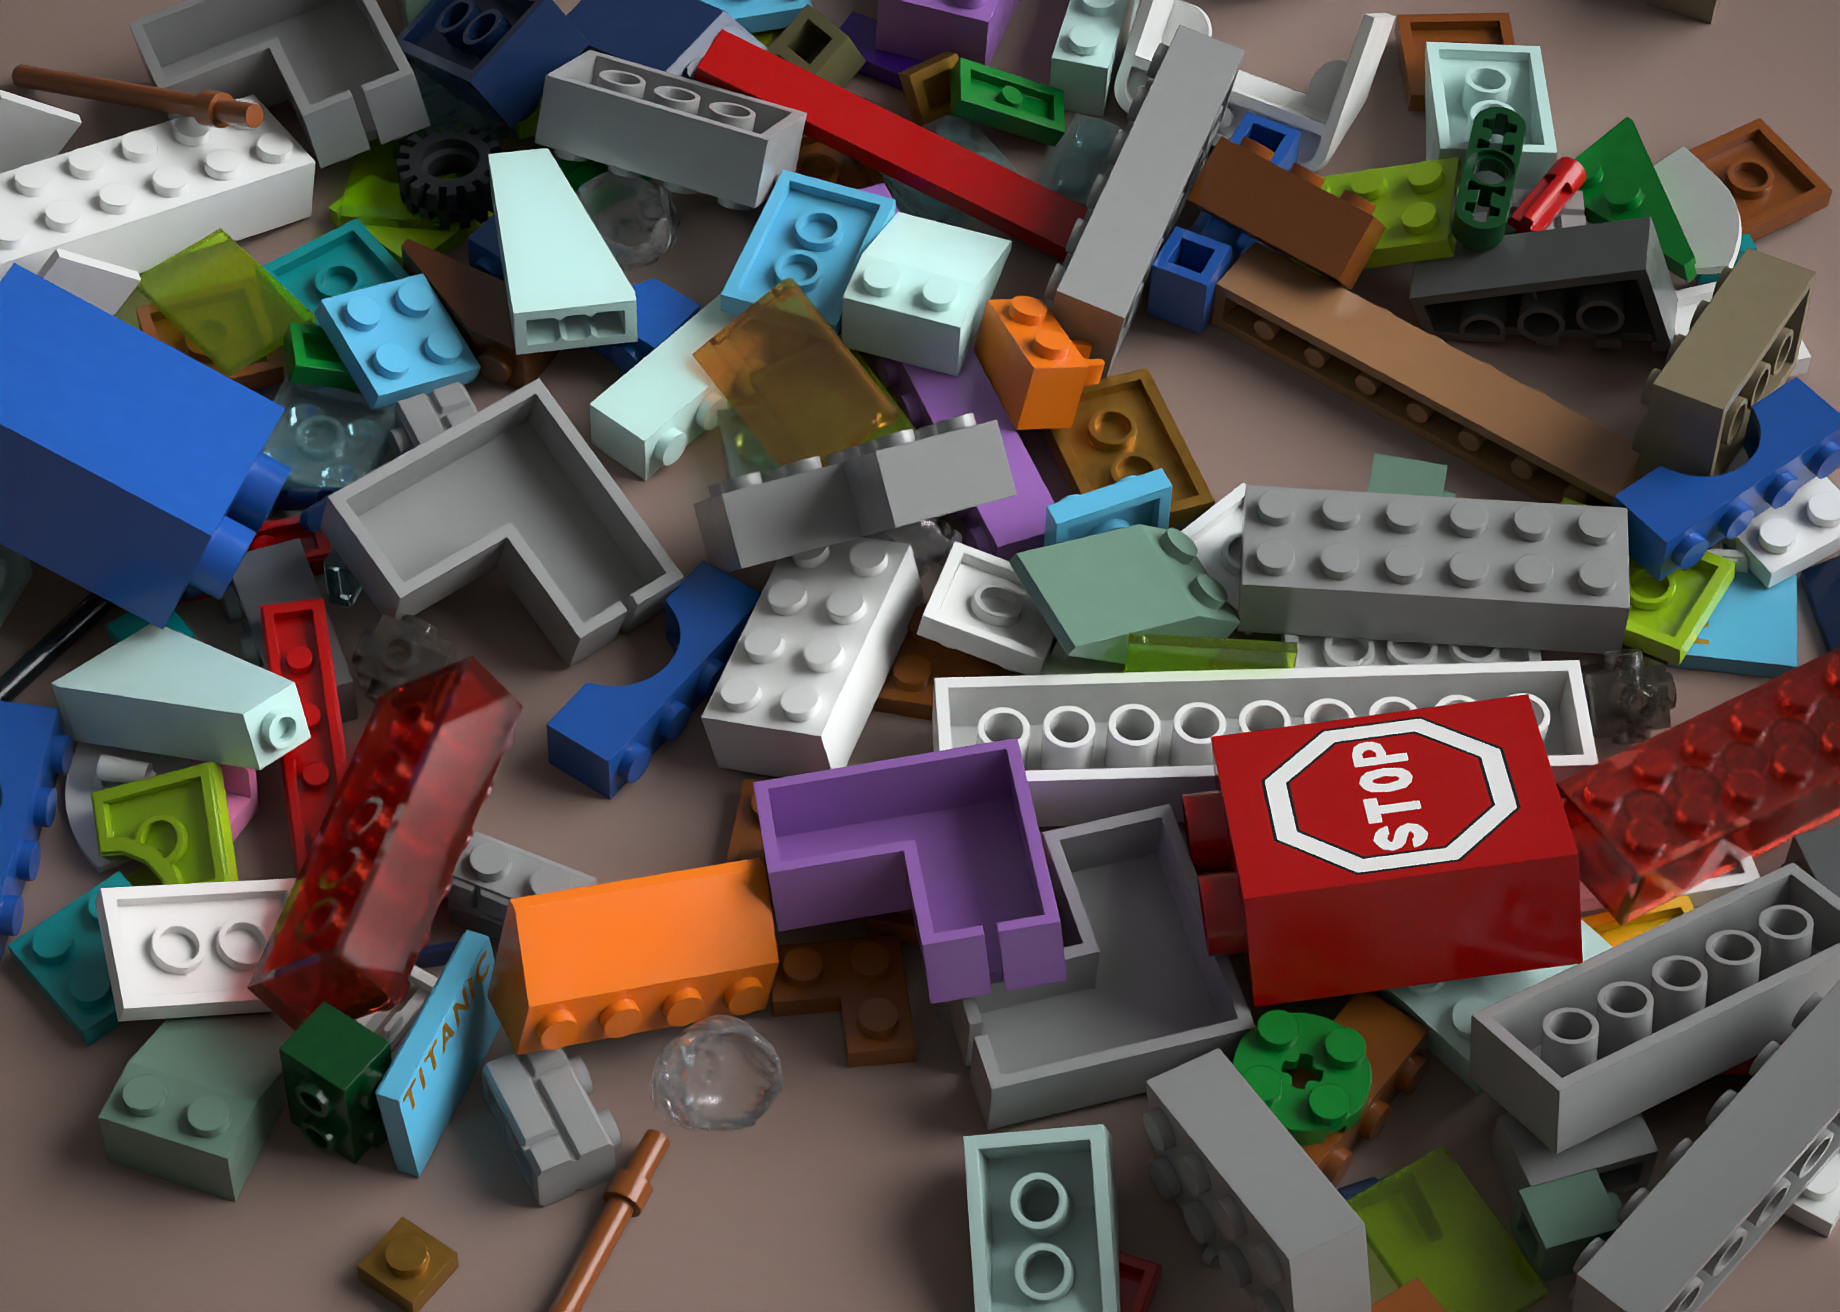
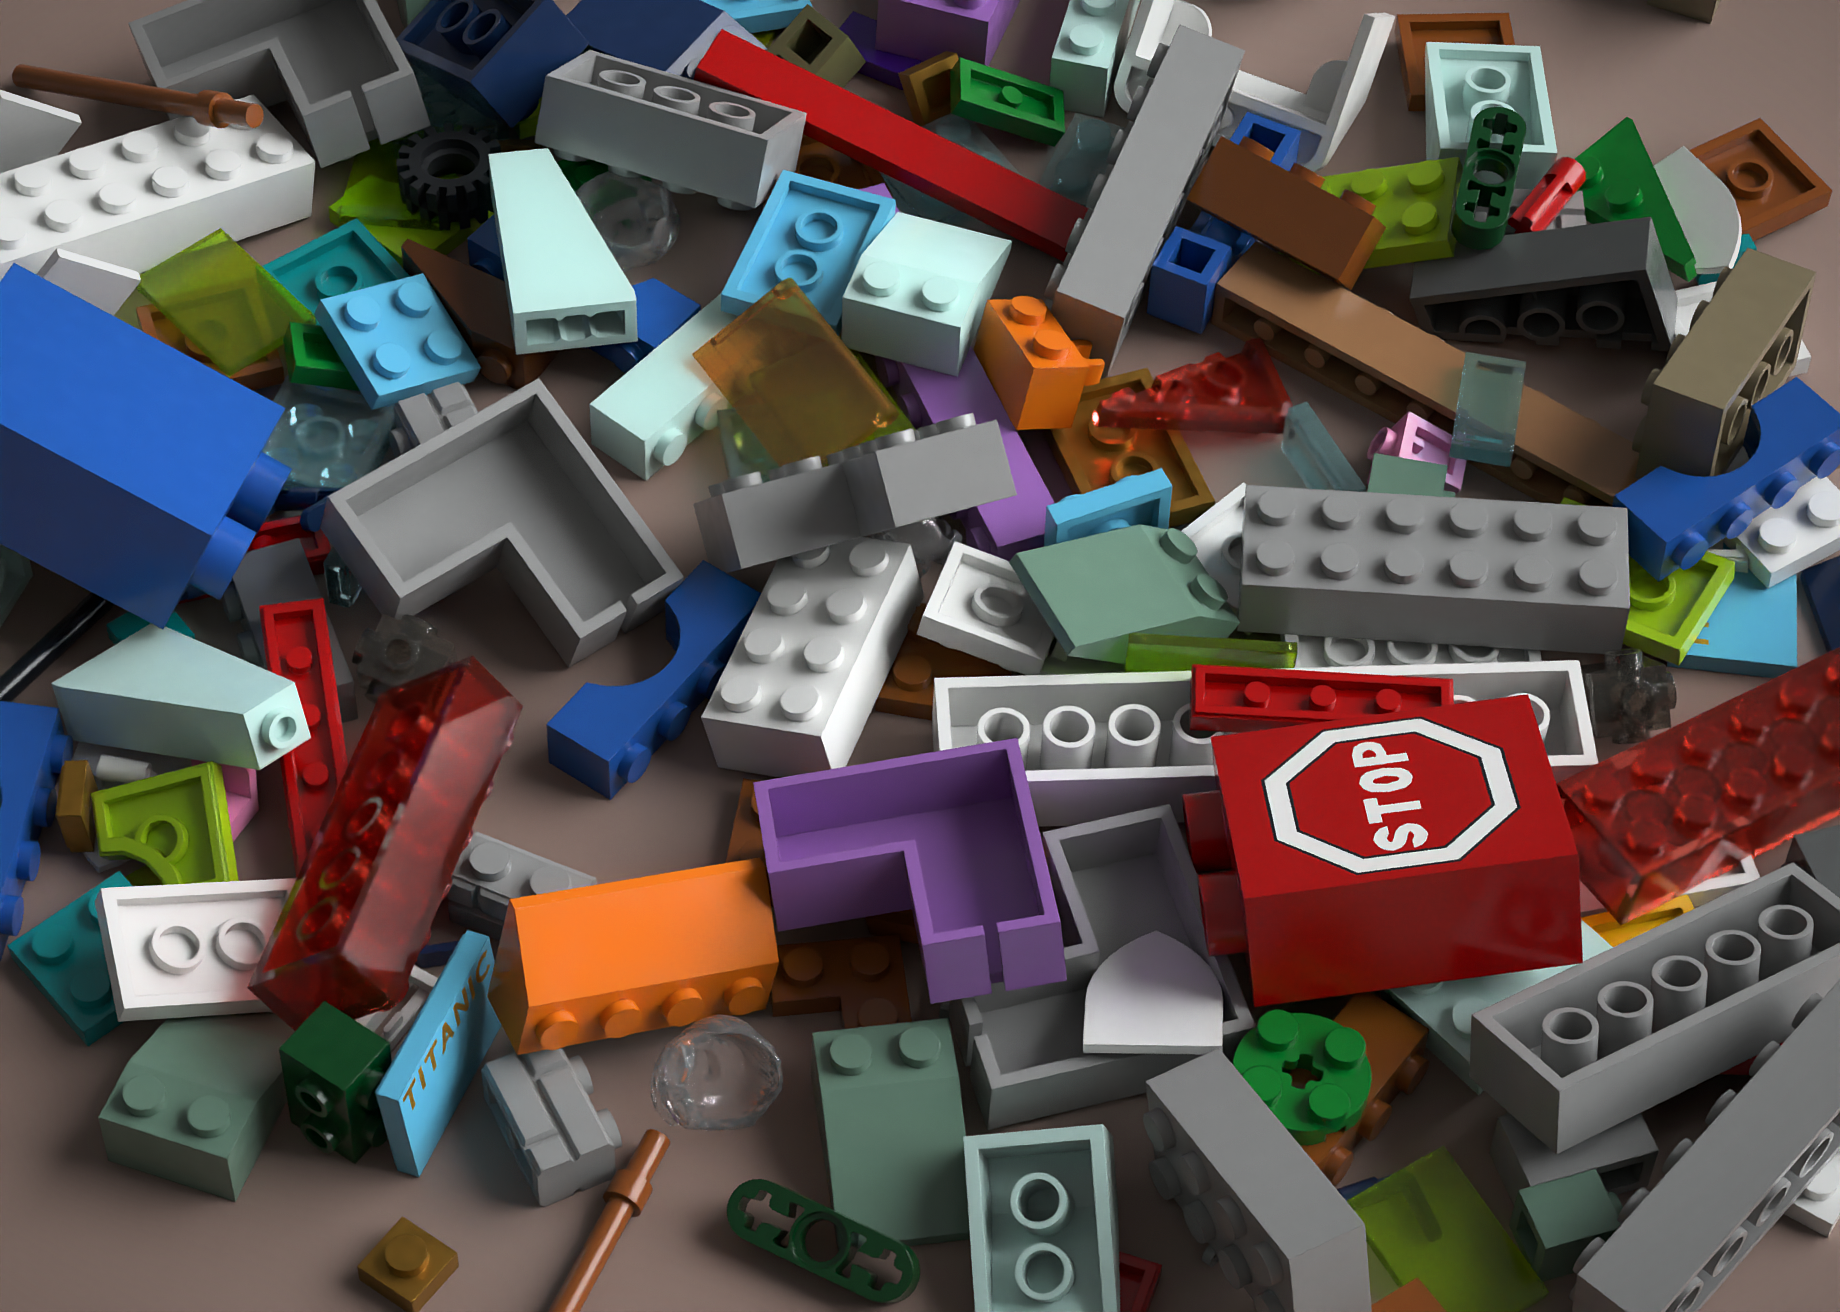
(75, 806): none -> pearl gold tile
(769, 1237): none -> dark green beam
(893, 1129): none -> sand green slope
(1153, 1001): none -> white shield
(1213, 395): none -> clear red wing
(1269, 698): none -> red tile
(1316, 453): none -> clear light blue tile
(1421, 441): none -> bright pink bracket
(1487, 409): none -> clear light blue tile

